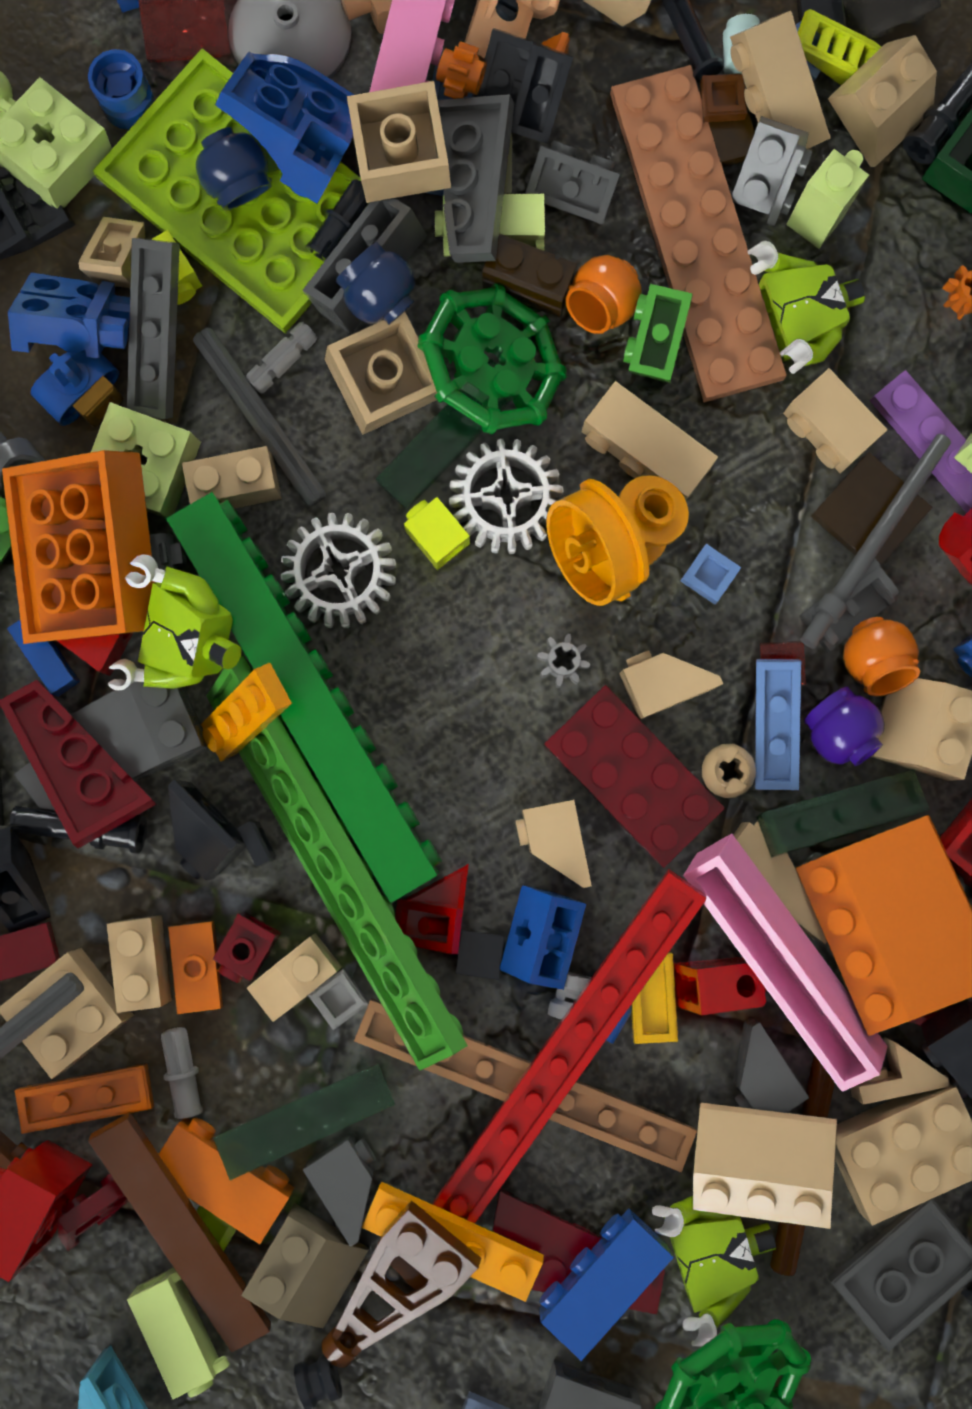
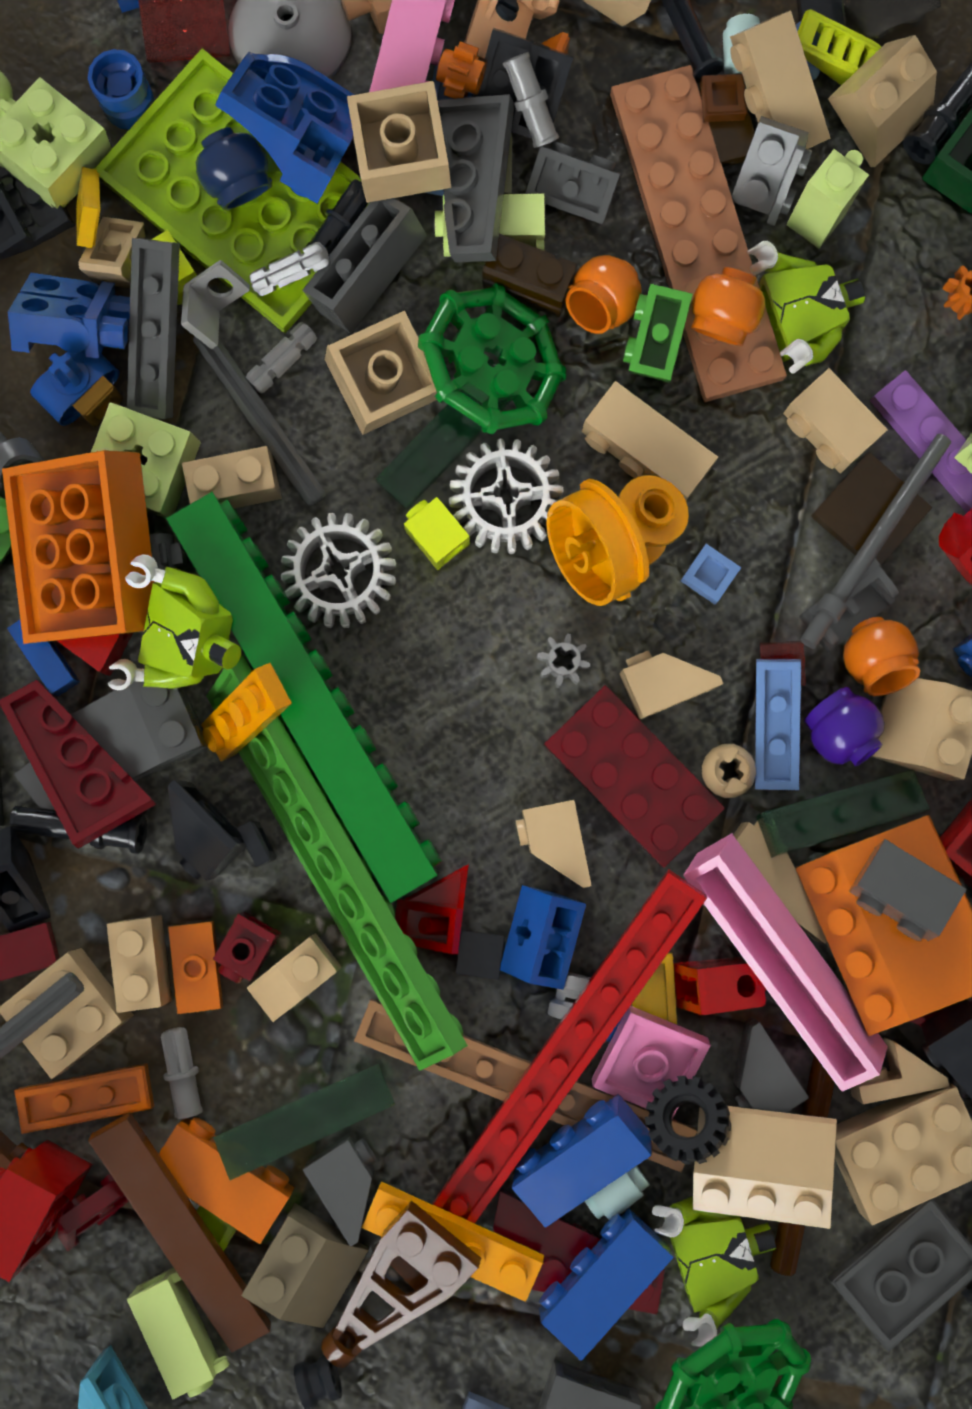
(88, 207): none -> yellow tile
(203, 306): none -> light grey bracket
(289, 269): none -> axle
(338, 998): light grey tile -> none
(377, 285): dark blue piece -> none
(530, 100): none -> light grey pin
(581, 1159): none -> blue brick
(618, 1194): none -> light aqua brick
(645, 1055): none -> bright pink plate
(660, 1120): none -> black tyre
(727, 306): none -> orange piece
(906, 892): none -> dark grey brick

